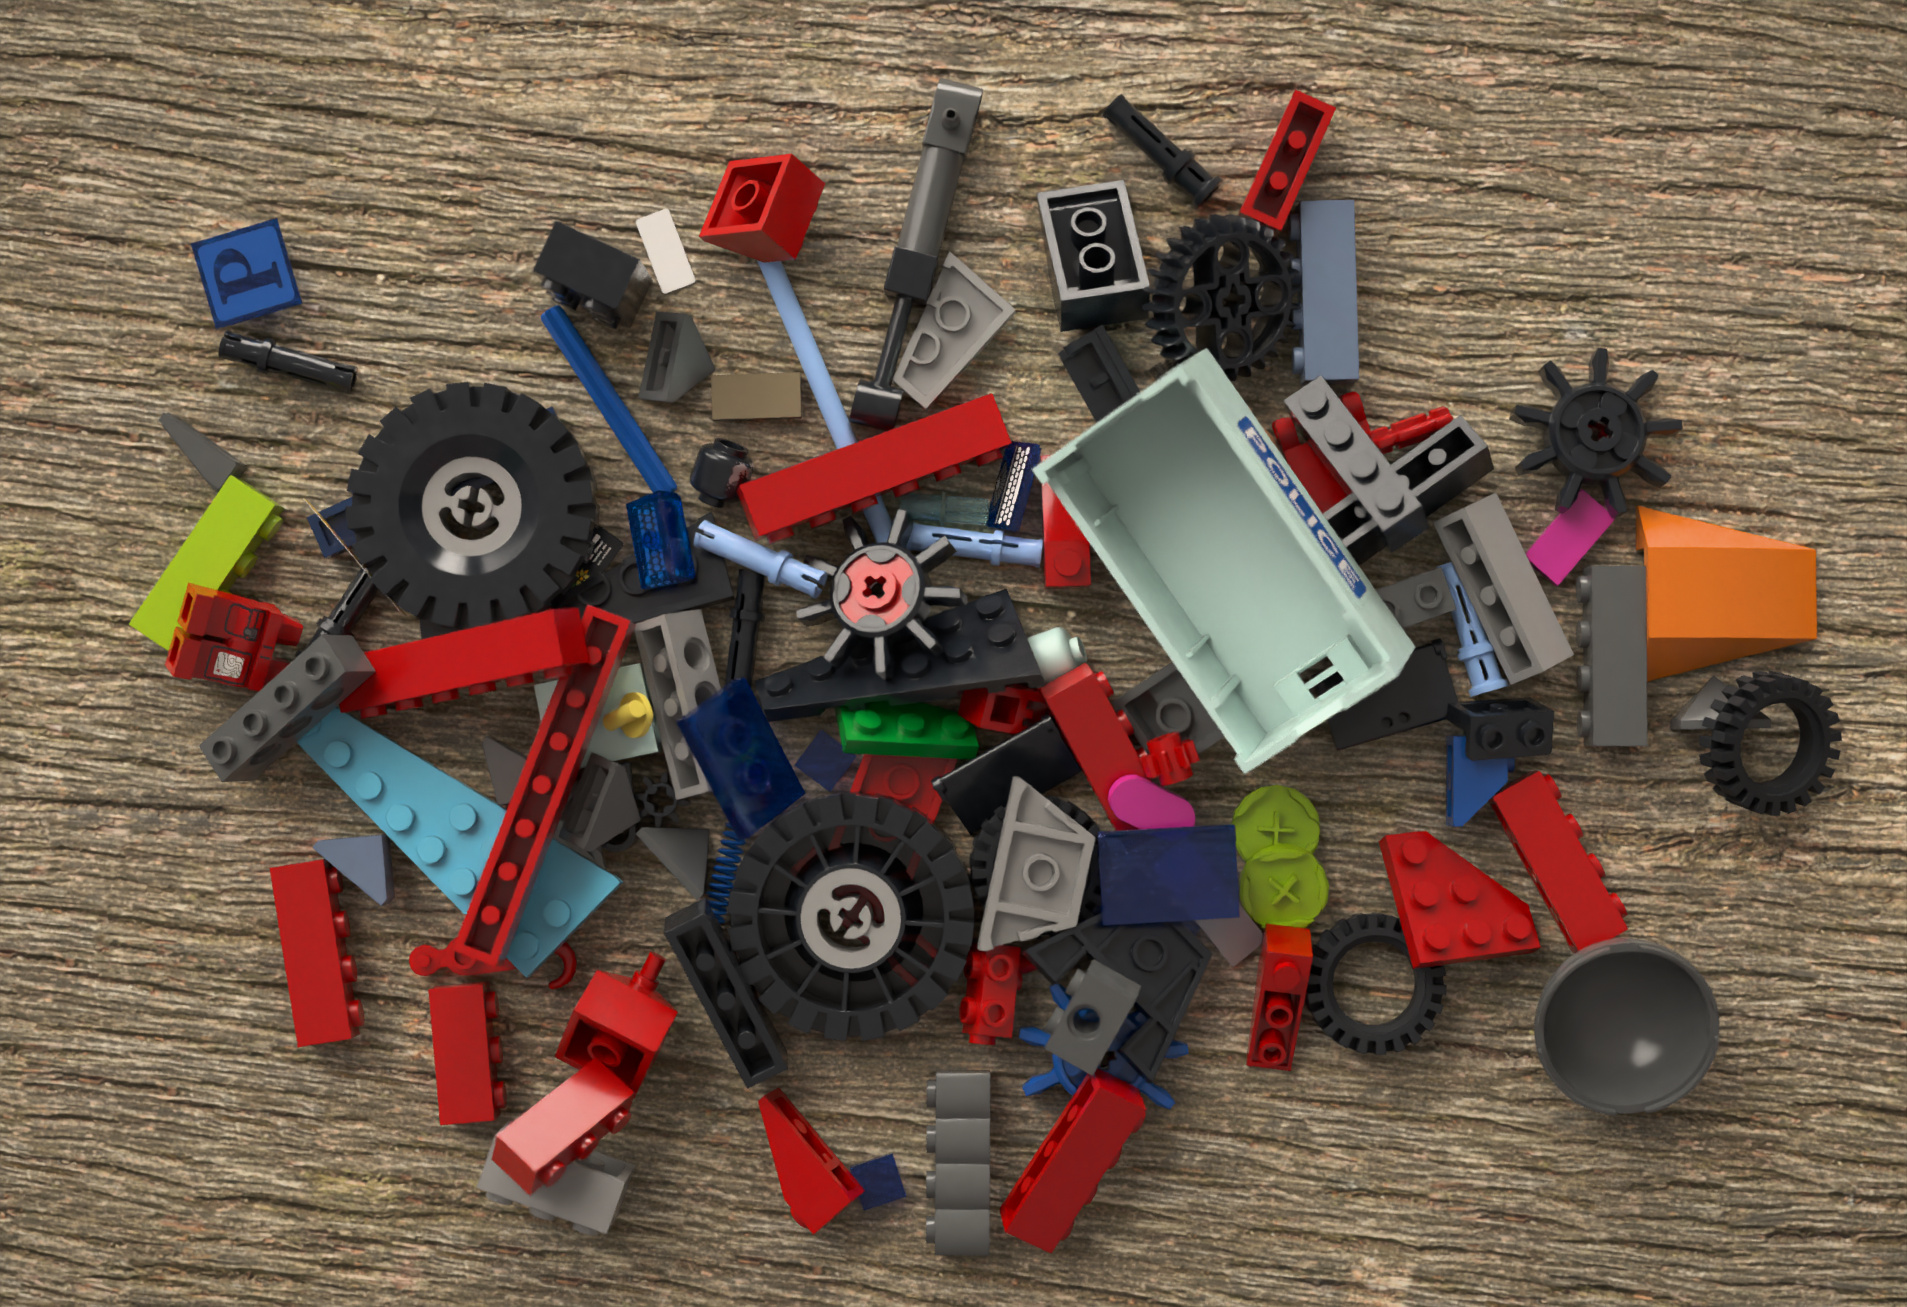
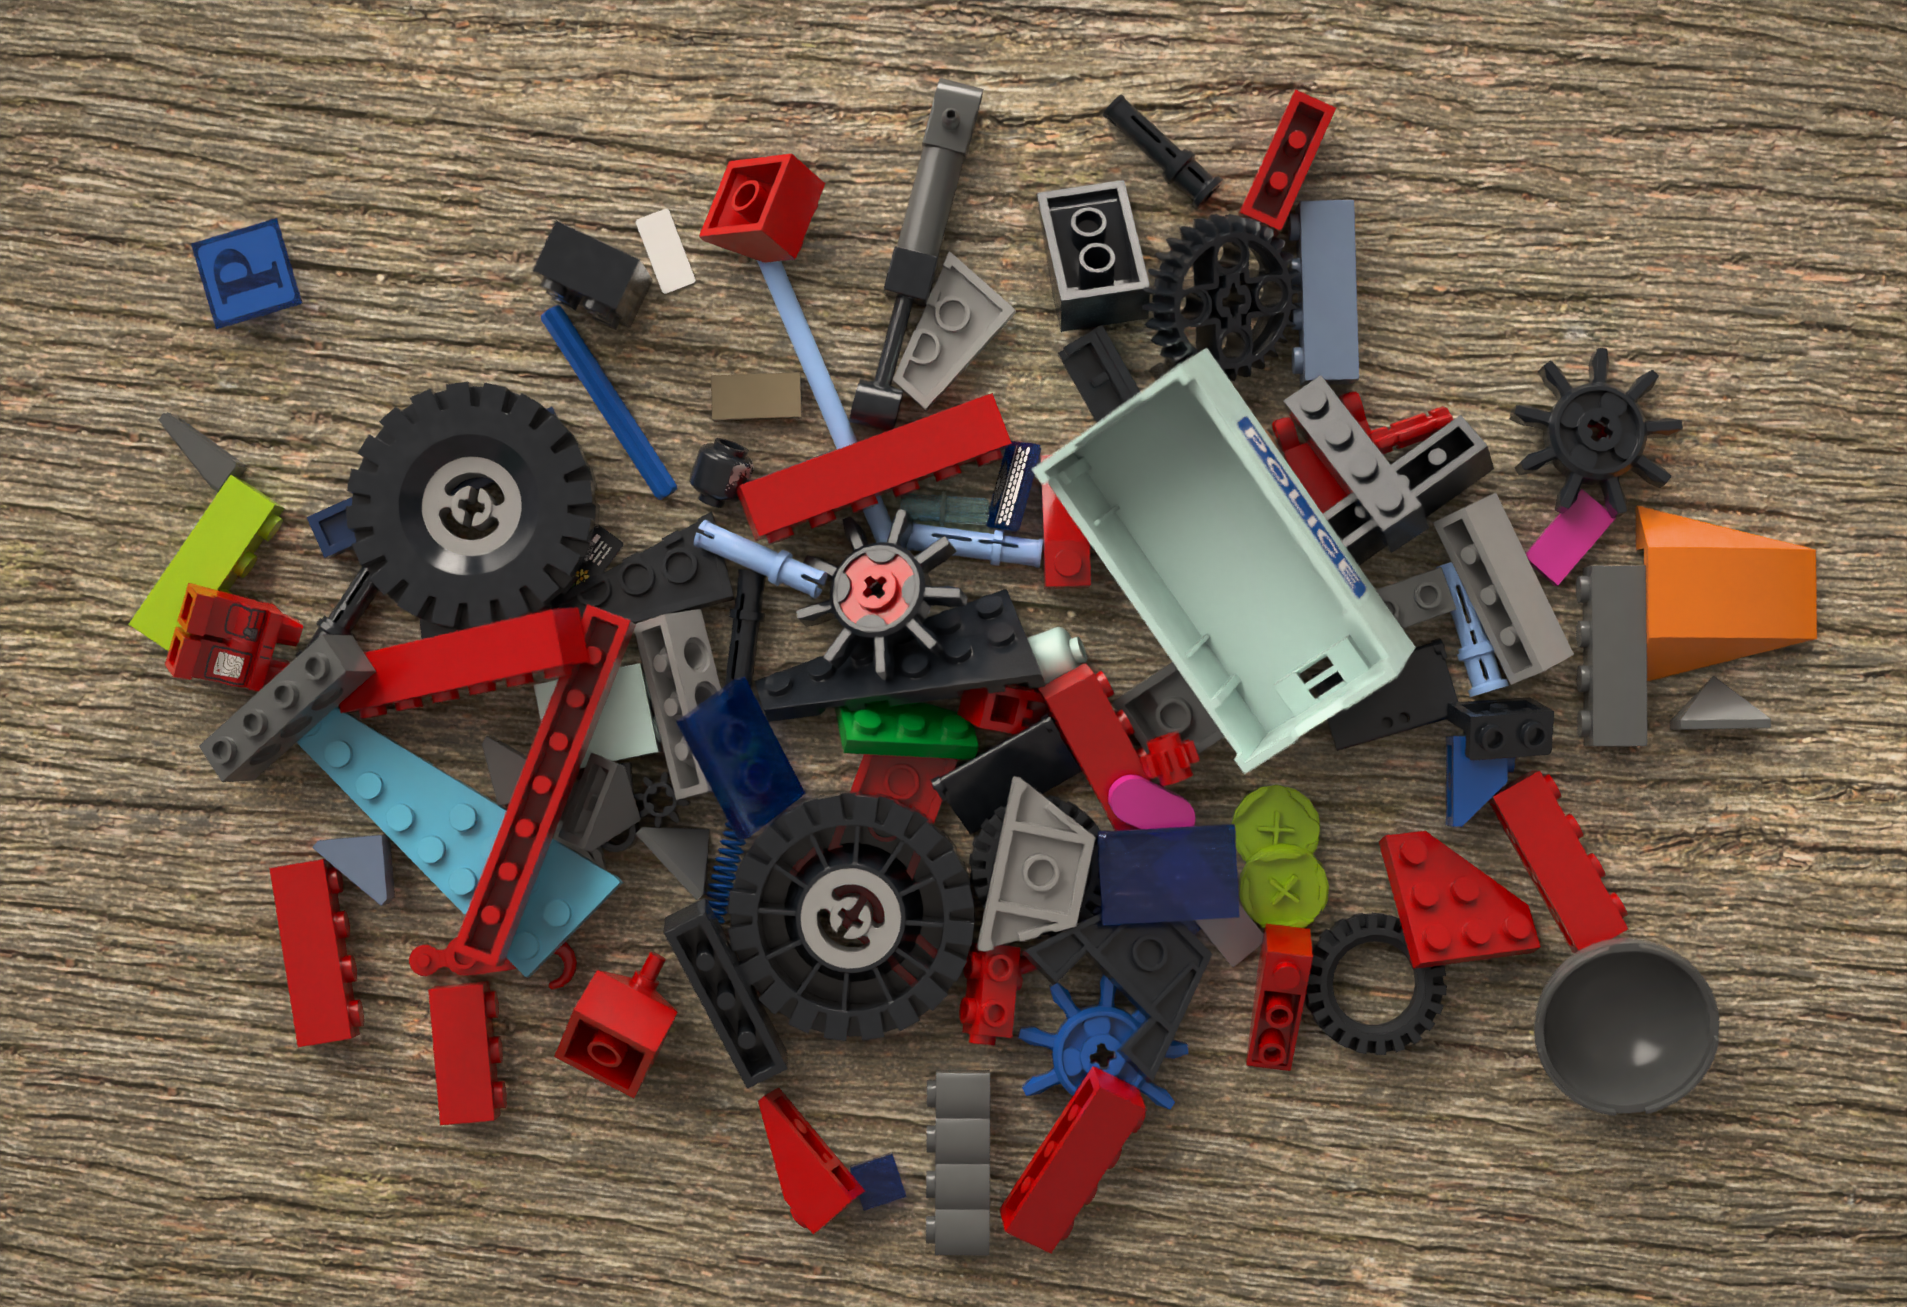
(270, 357): black pin -> none
(348, 549): sticker -> none
(563, 1127): brick -> none
(586, 1193): light grey brick -> none
(633, 716): light yellow plate -> none
(660, 539): clear blue slope -> none
(674, 359): dark grey slope -> none
(825, 760): clear blue tile -> none
(1083, 1041): dark grey brick -> none
(1812, 752): black tyre -> none

